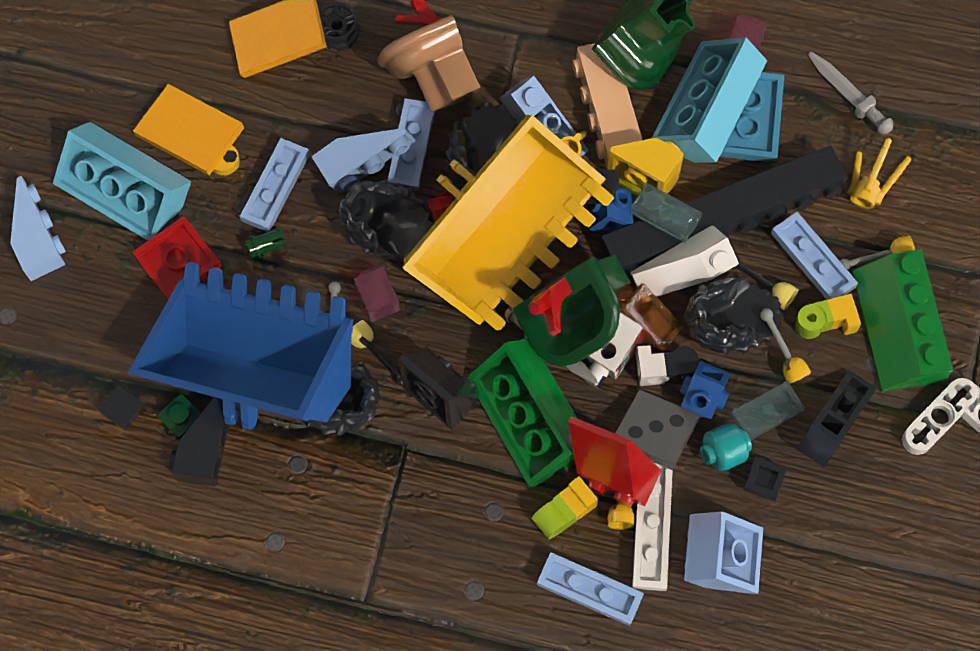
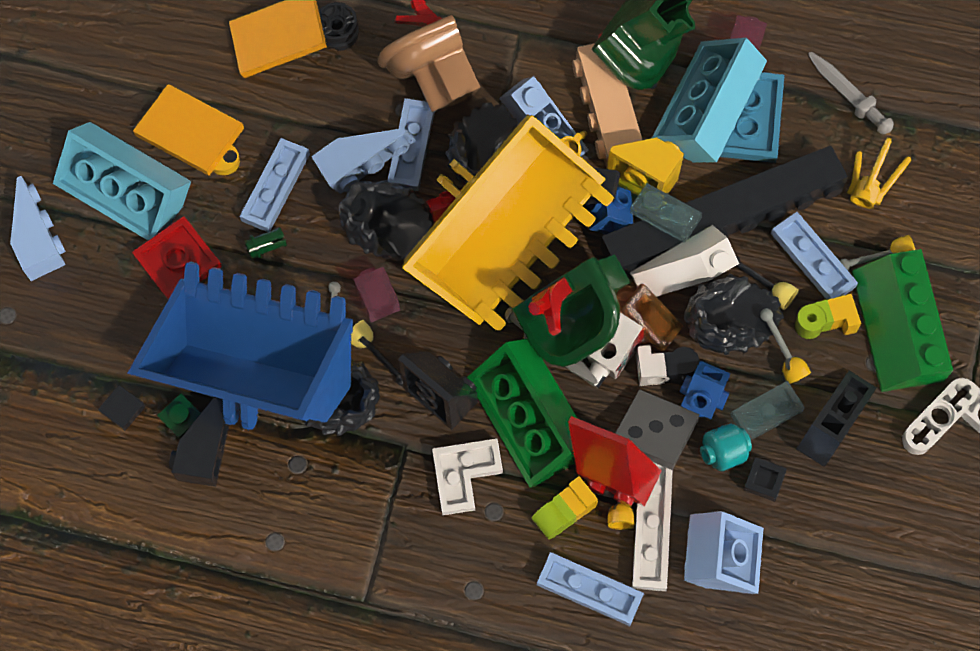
(456, 467): none -> white plate

